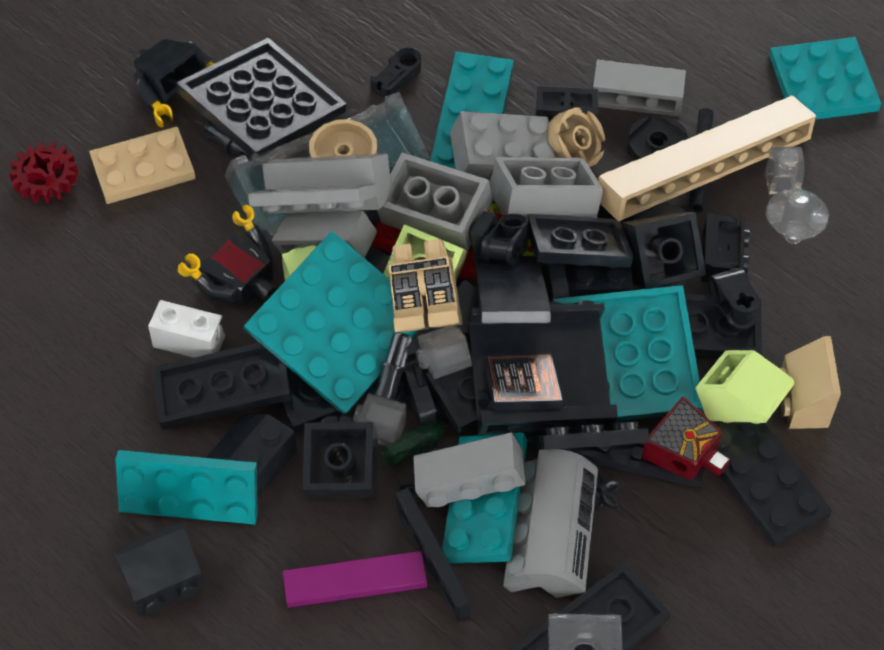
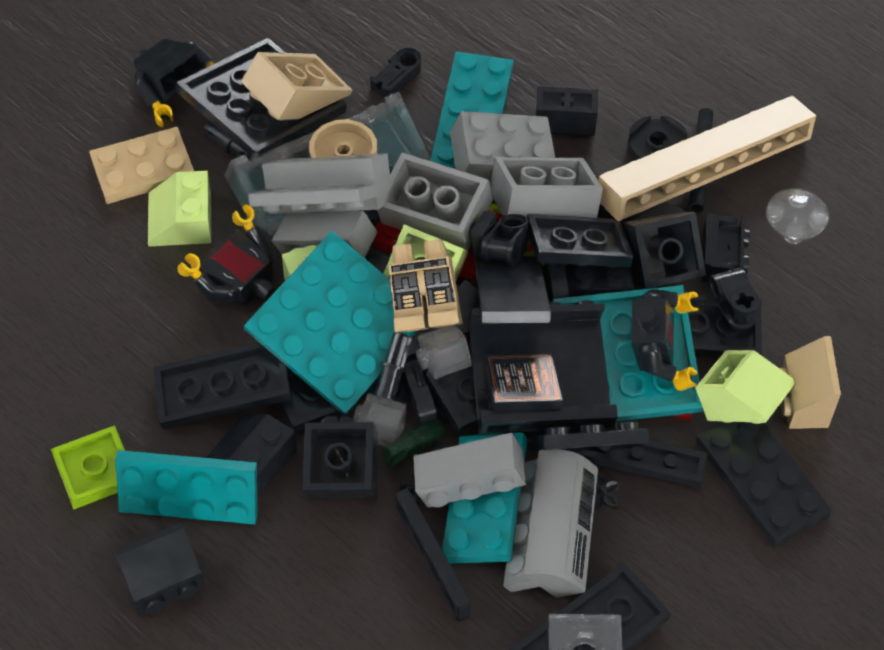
(43, 172): dark red gear -> none
(89, 466): none -> lime tile
(180, 210): none -> yellowish green slope
(185, 330): white hinge -> none
(293, 84): none -> tan slope
(354, 579): magenta tile -> none
(576, 136): tan cylinder -> none
(639, 87): light grey brick -> none
(654, 335): none -> black torso
(686, 442): torso -> none
(784, 169): clear brick -> none
(826, 77): teal plate -> none

